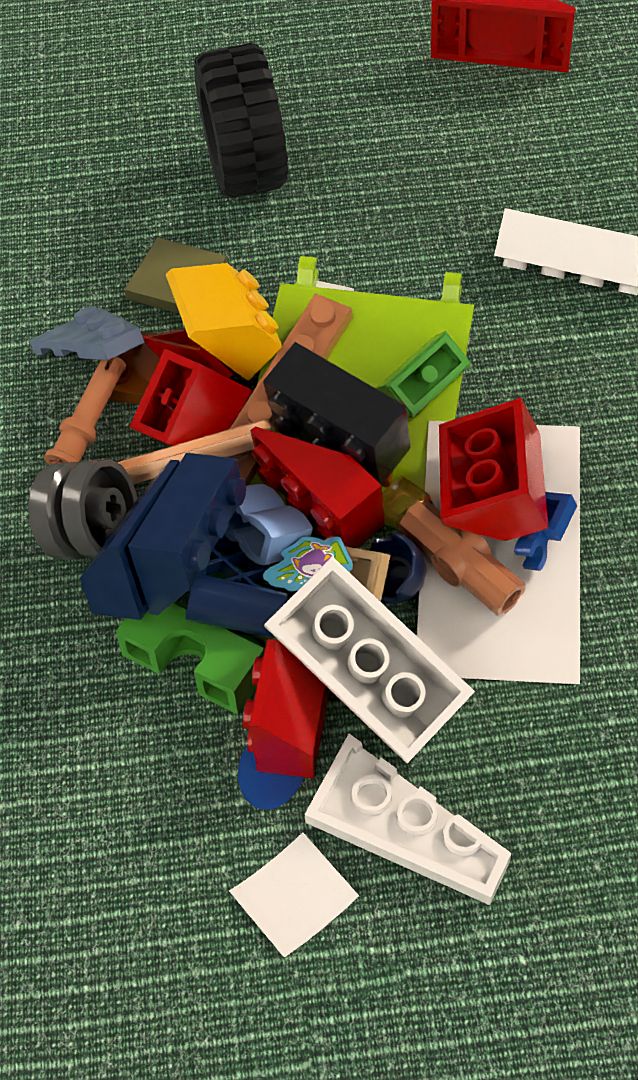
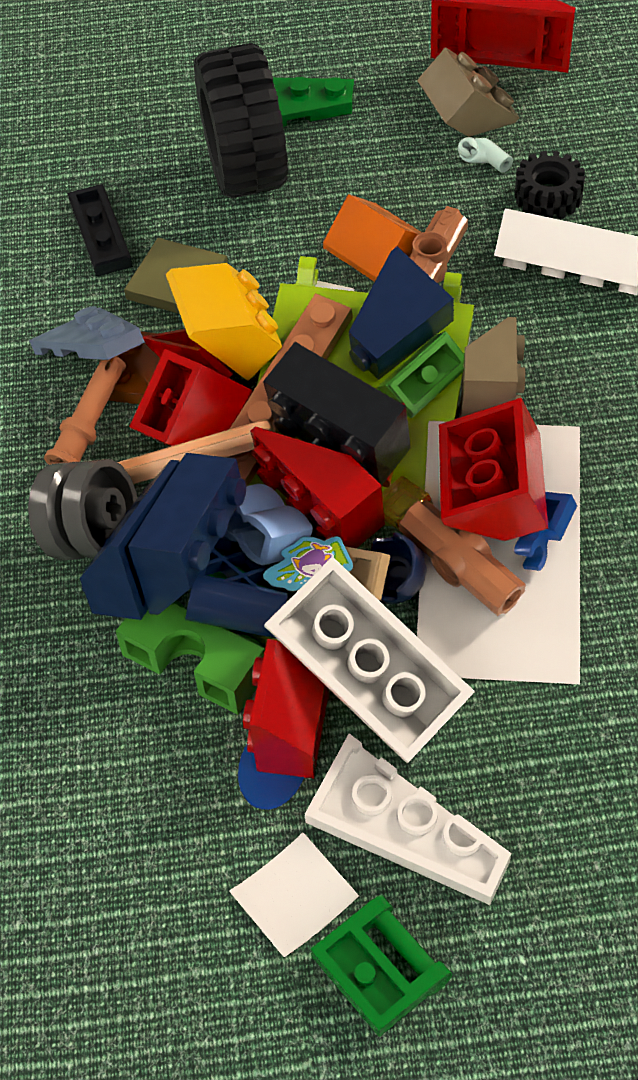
(99, 230): none -> black tile
(314, 97): none -> green wing
(366, 235): none -> orange slope
(369, 976): none -> green plate
(398, 315): none -> dark blue slope
(437, 244): none -> nougat piece
(467, 95): none -> dark tan slope
(484, 151): none -> light aqua arm
(492, 369): none -> dark tan slope
(549, 170): none -> black tyre

